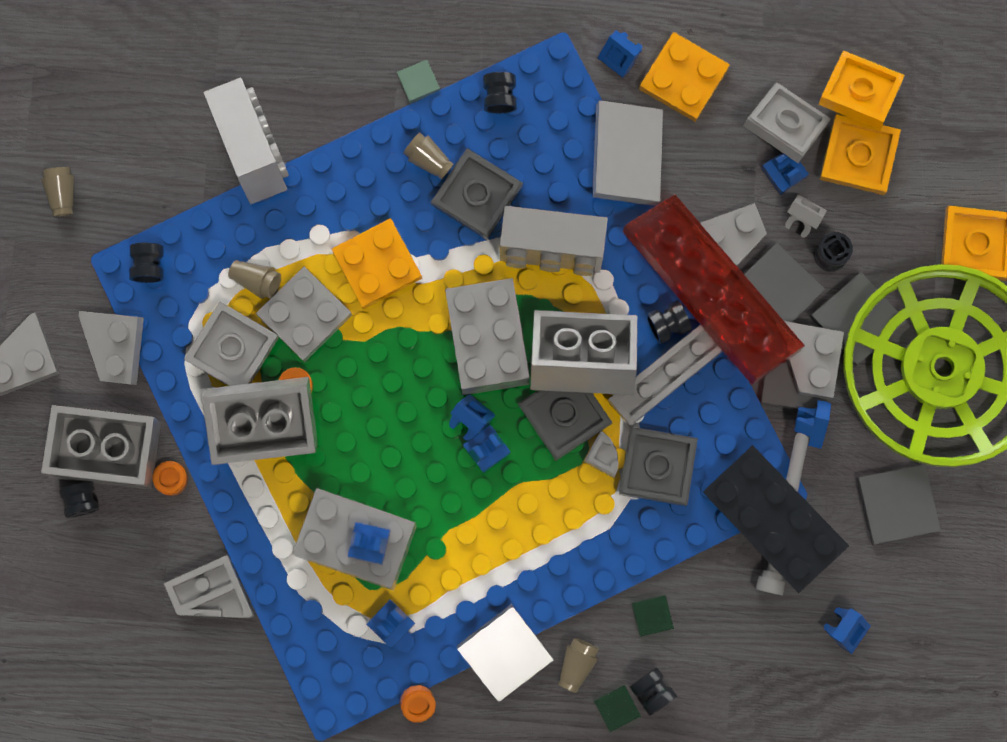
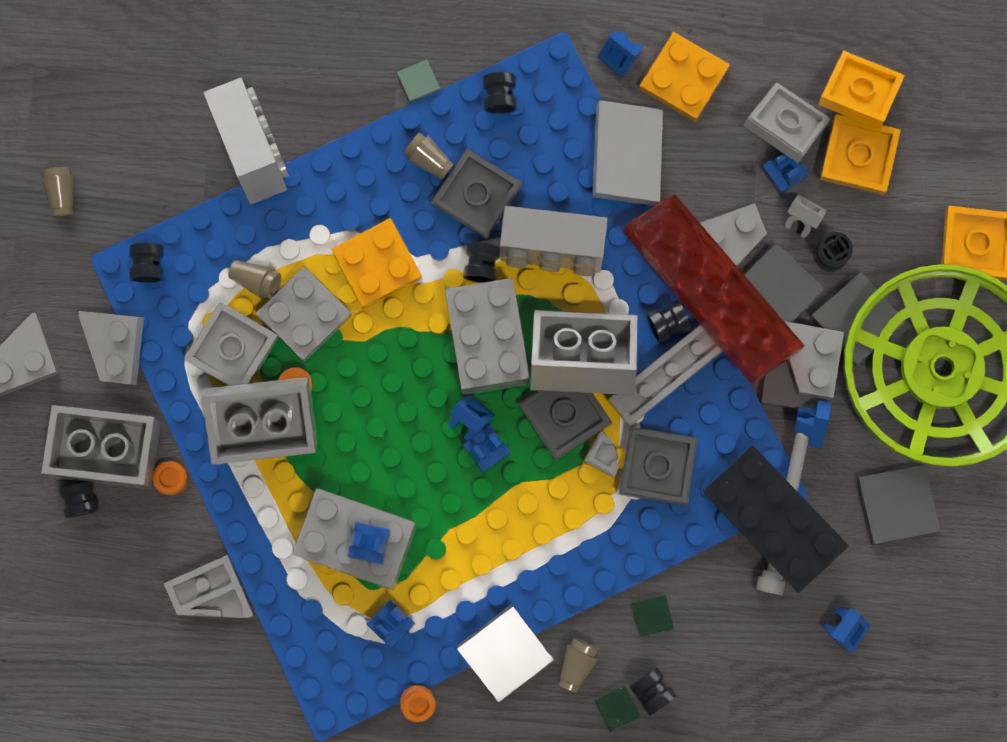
(481, 262): none -> black wheel

